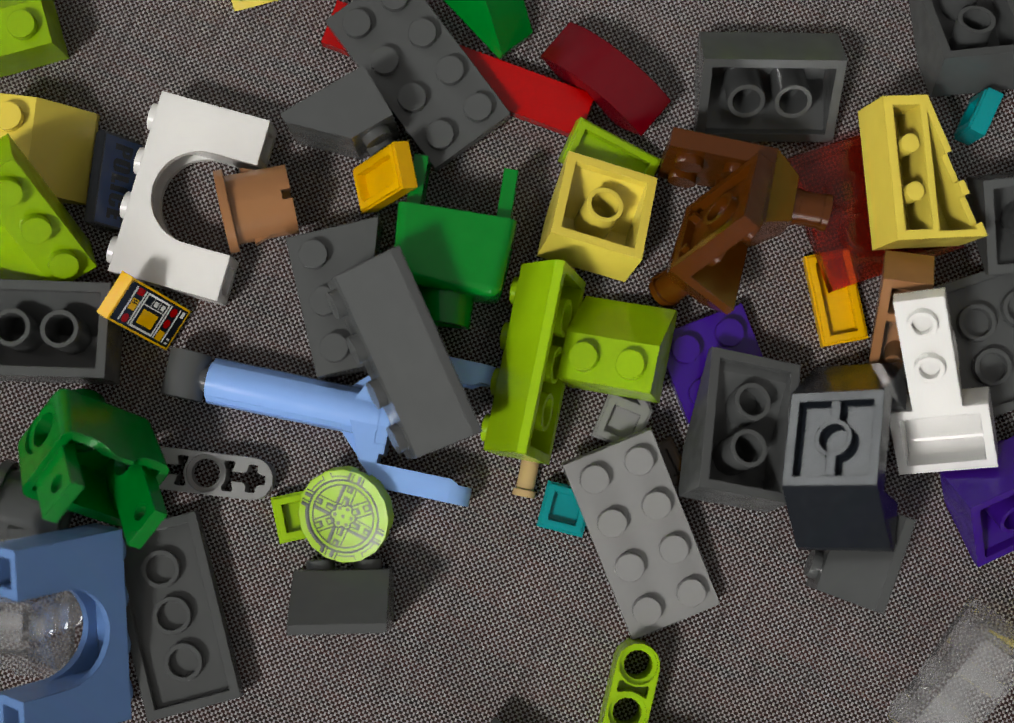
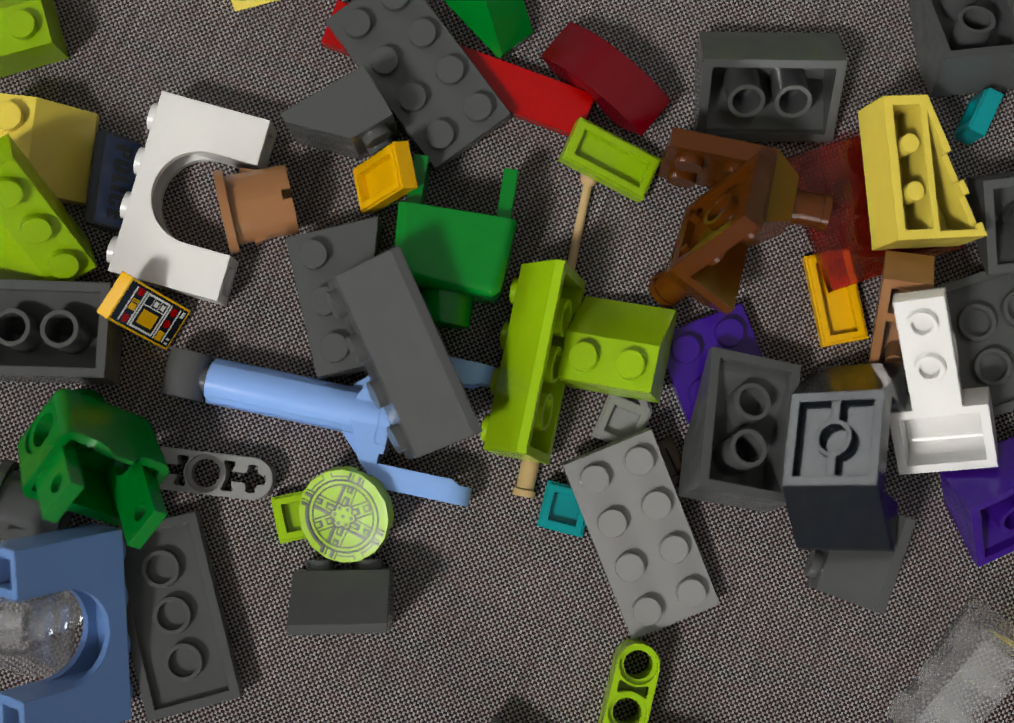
(598, 217): light yellow slope -> none

